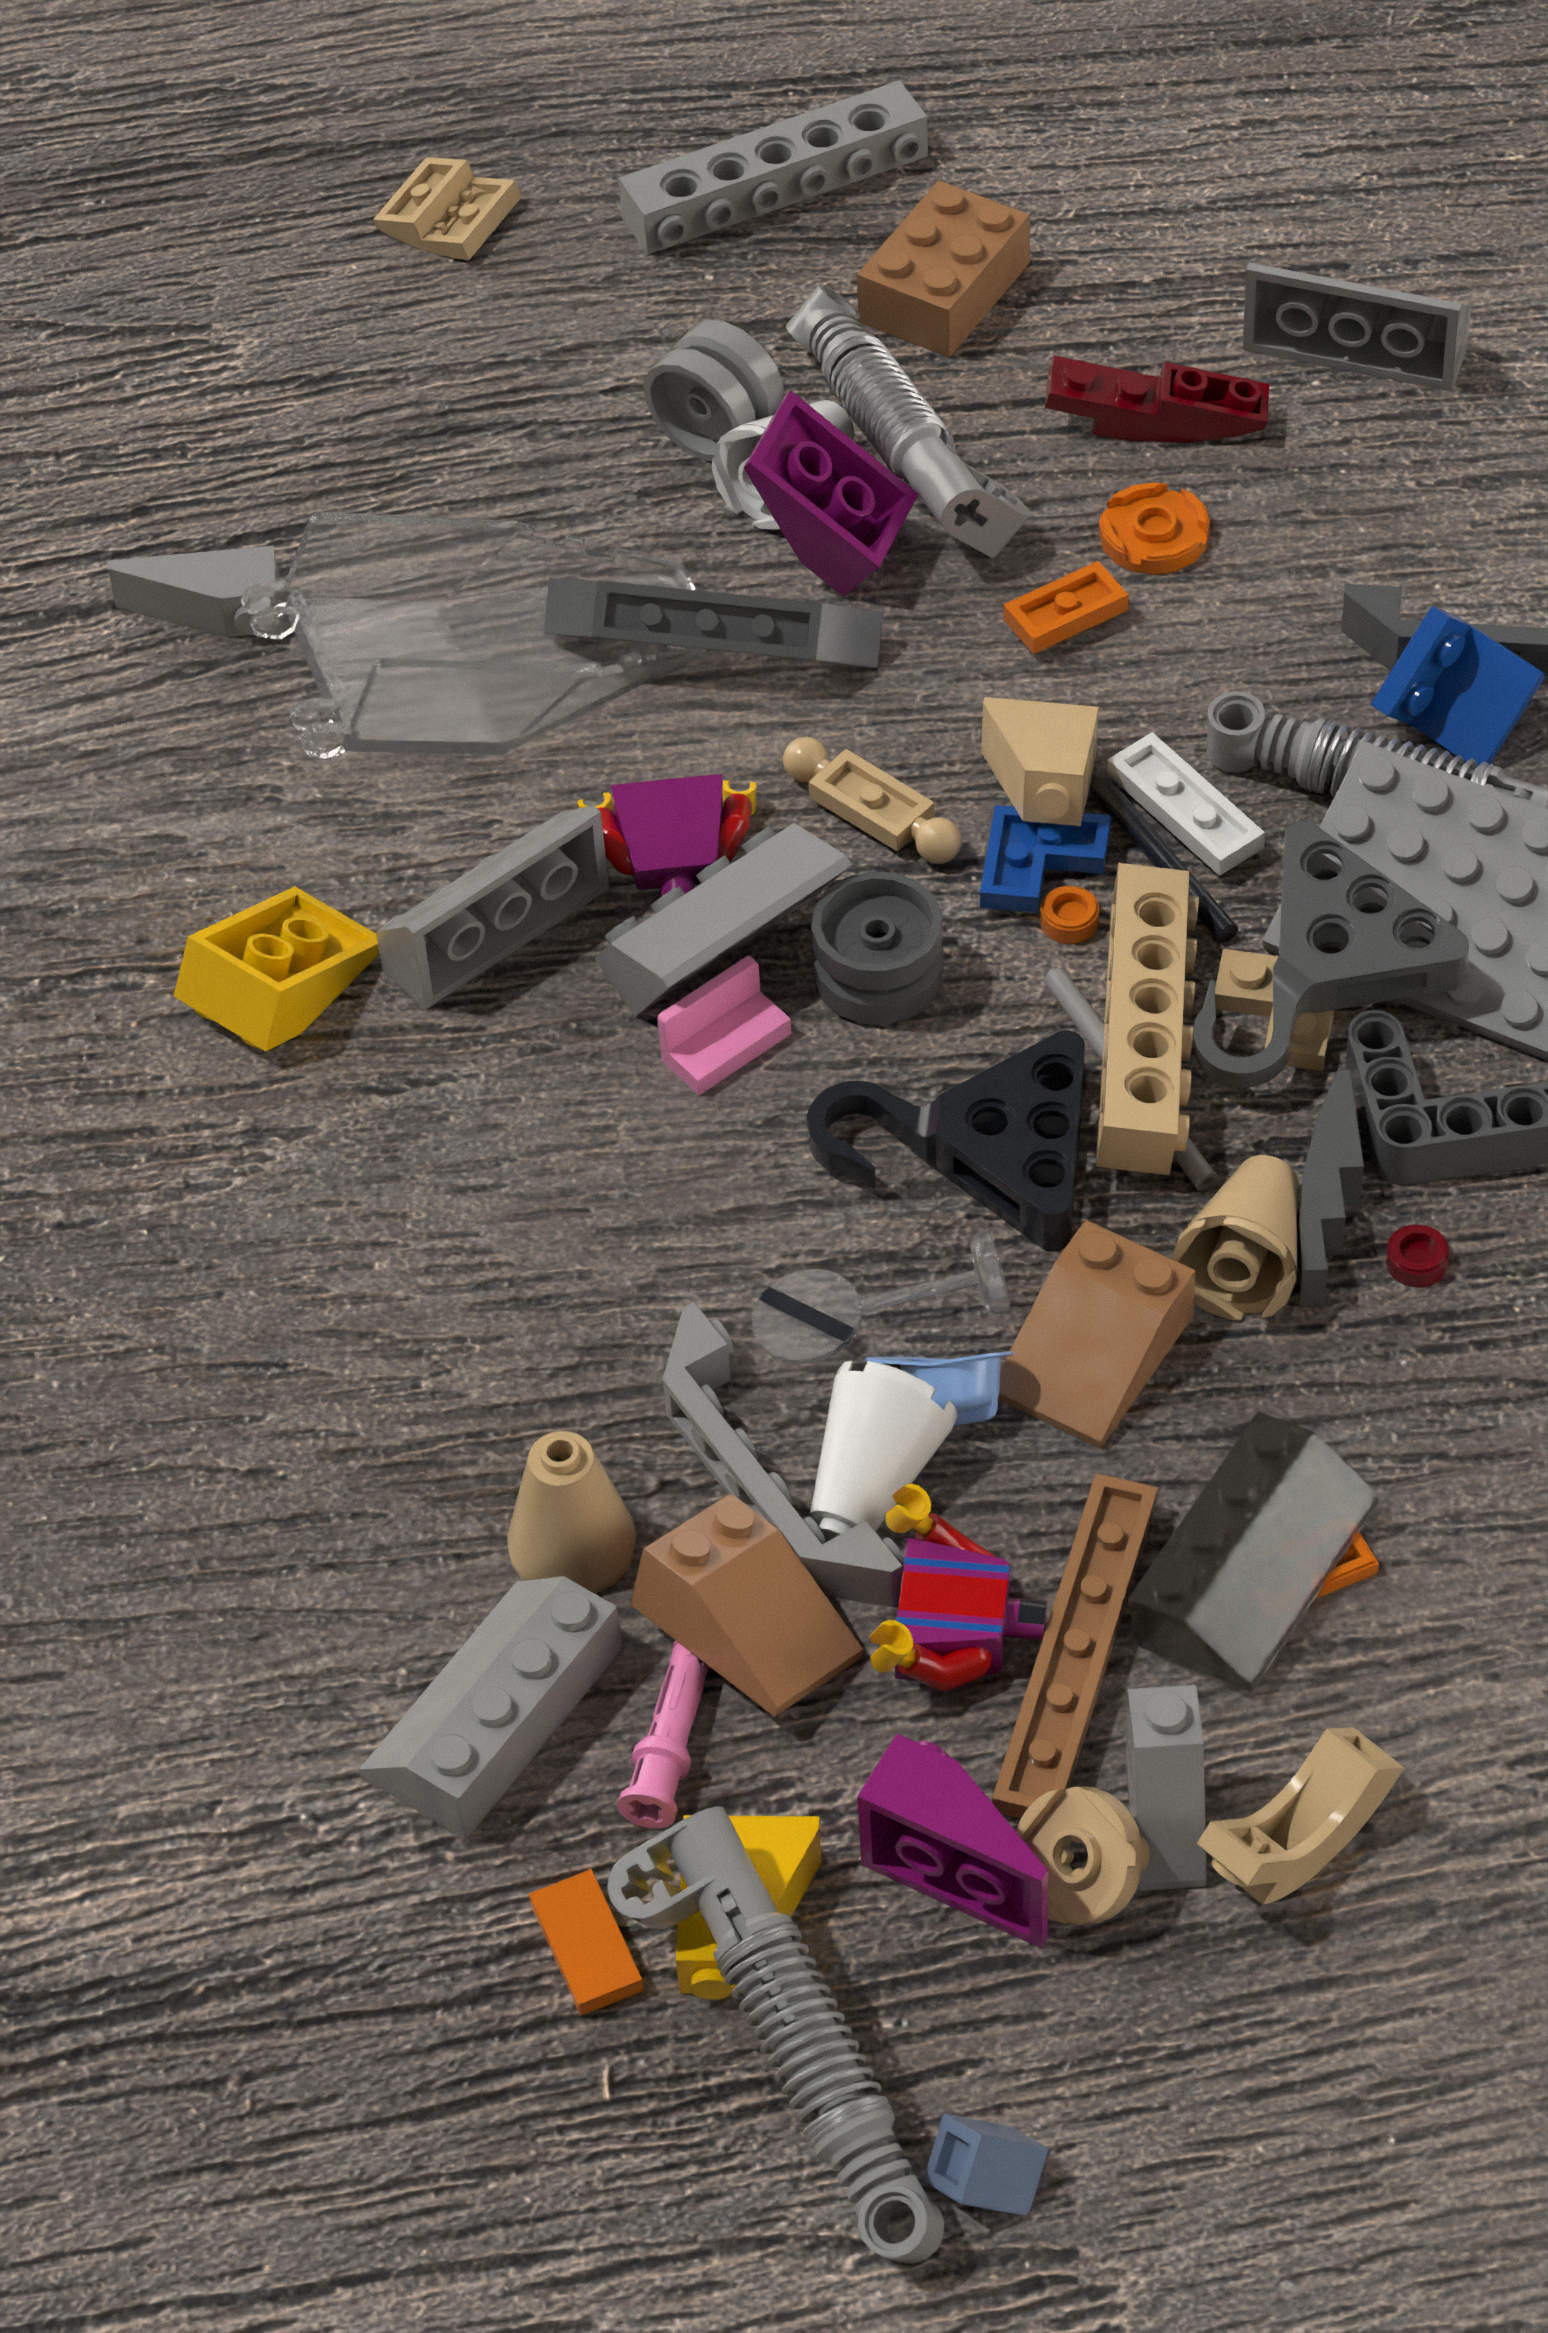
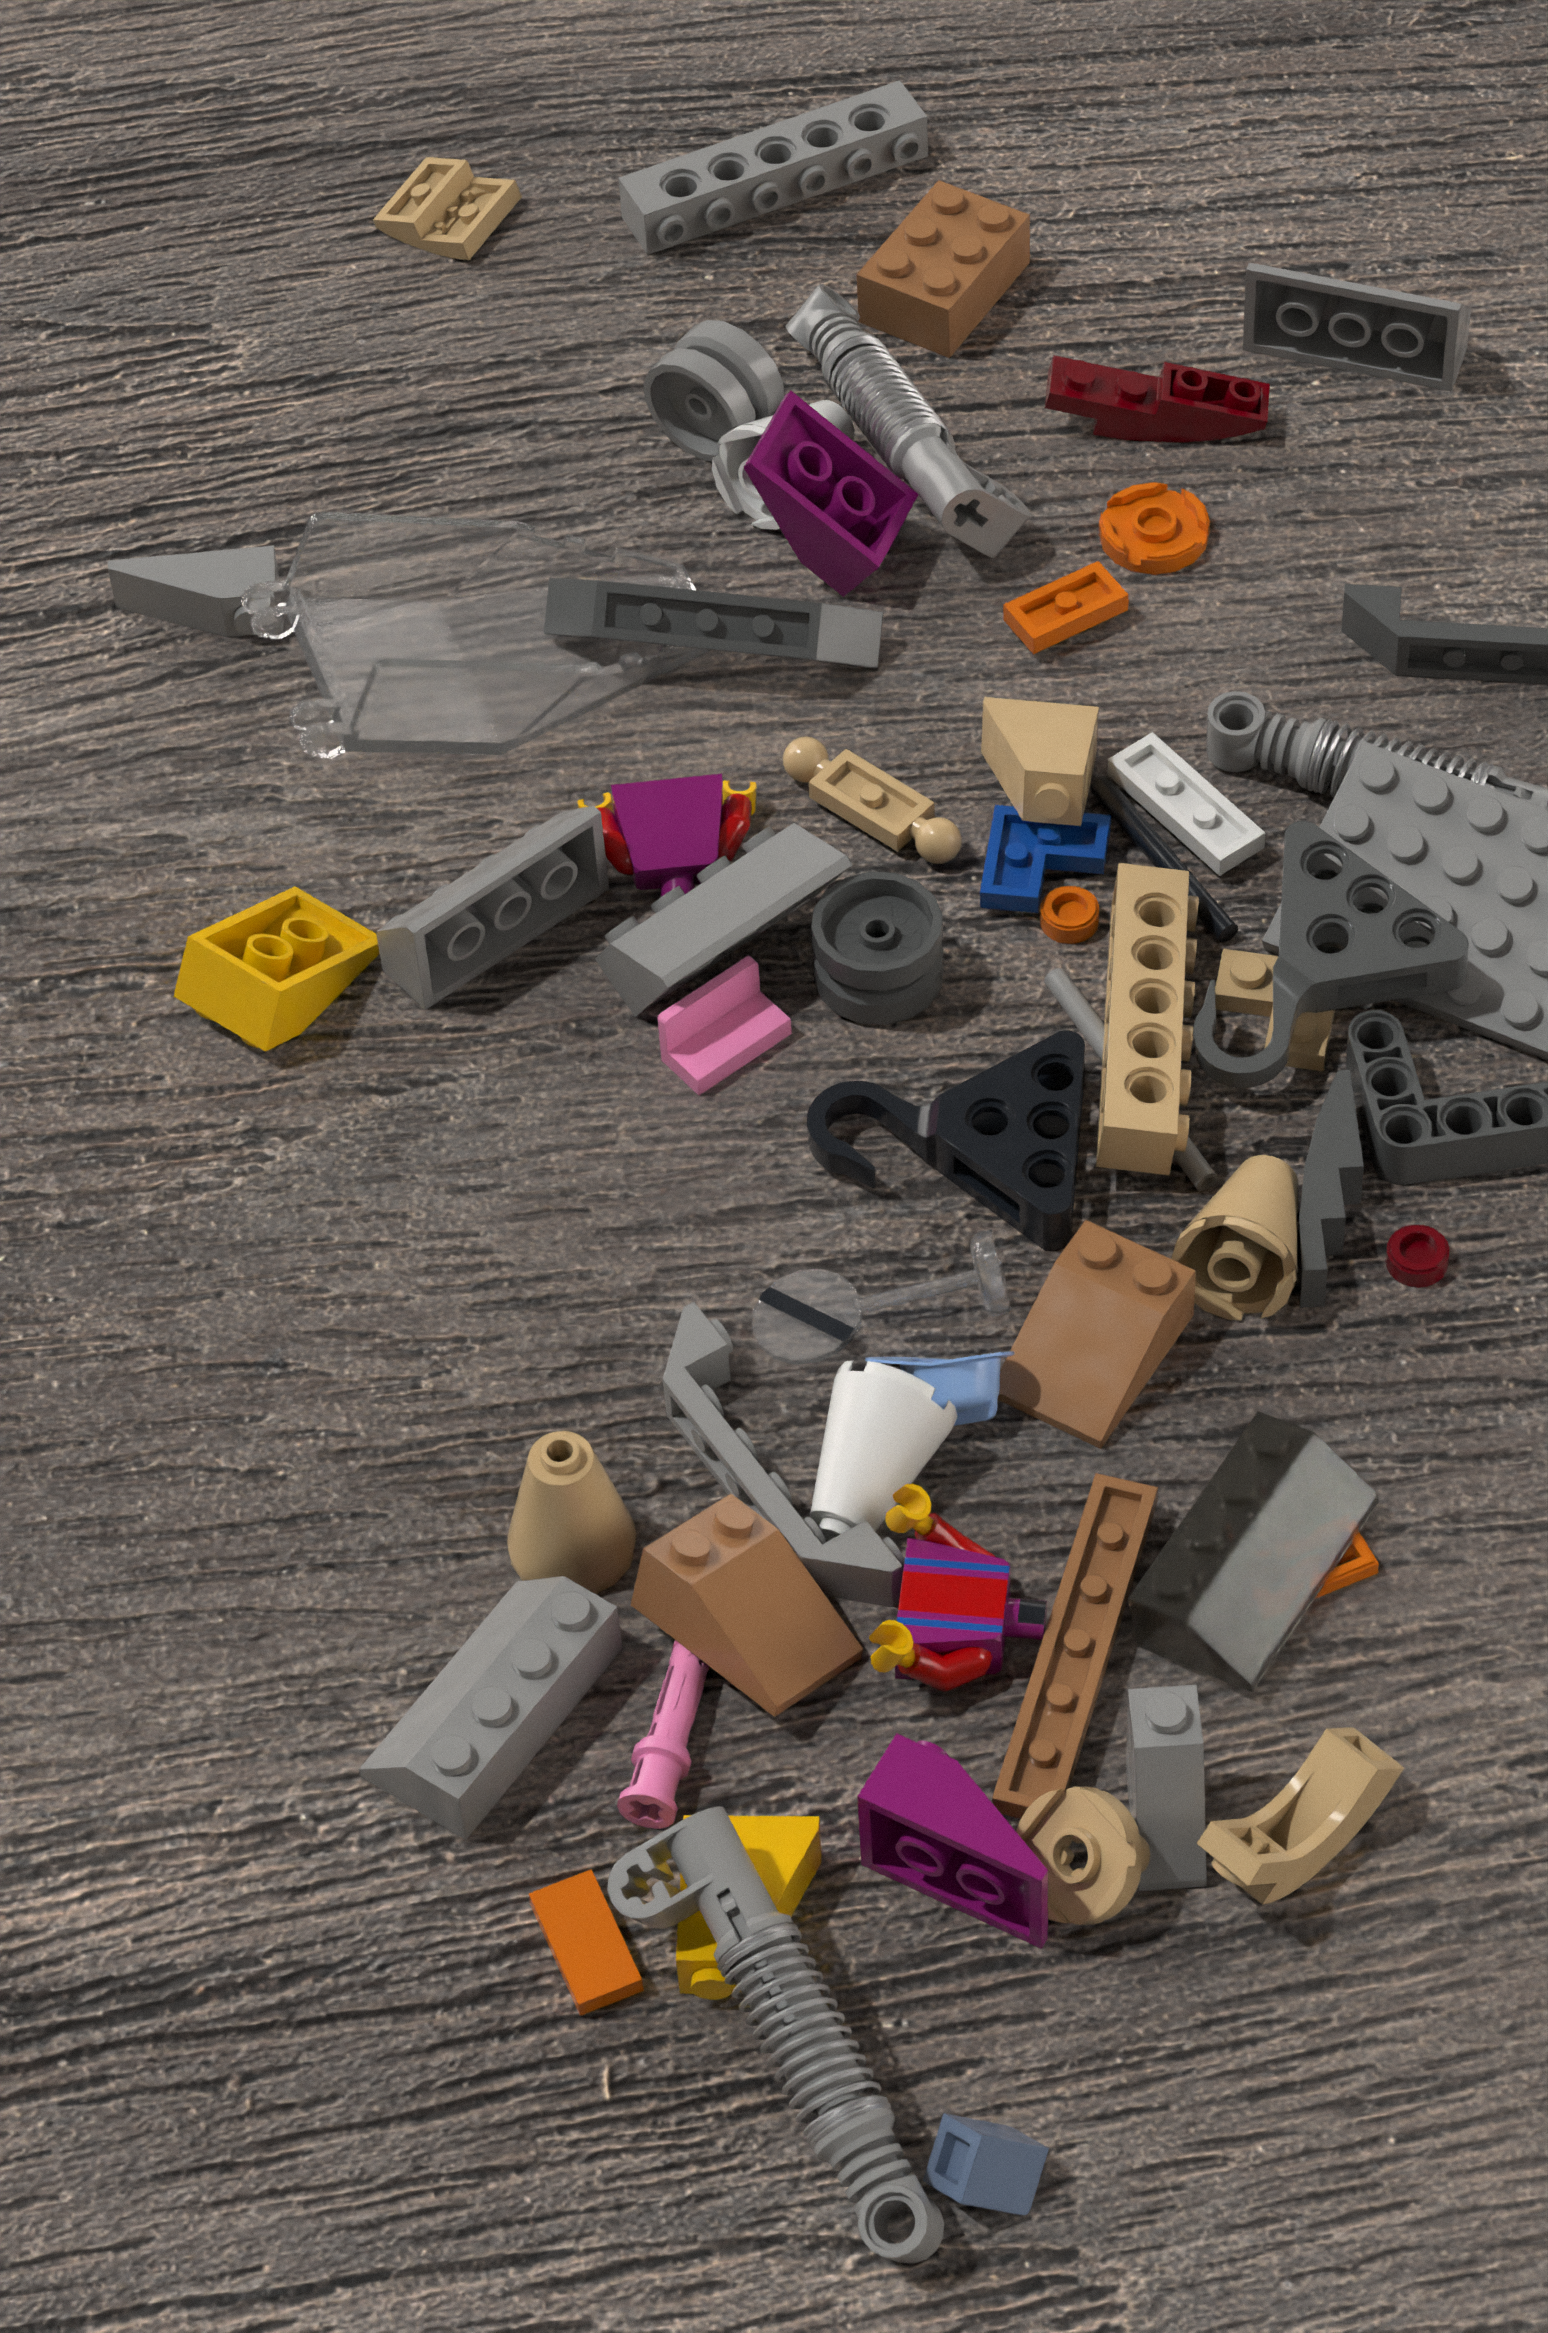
(1458, 687): blue bracket -> none

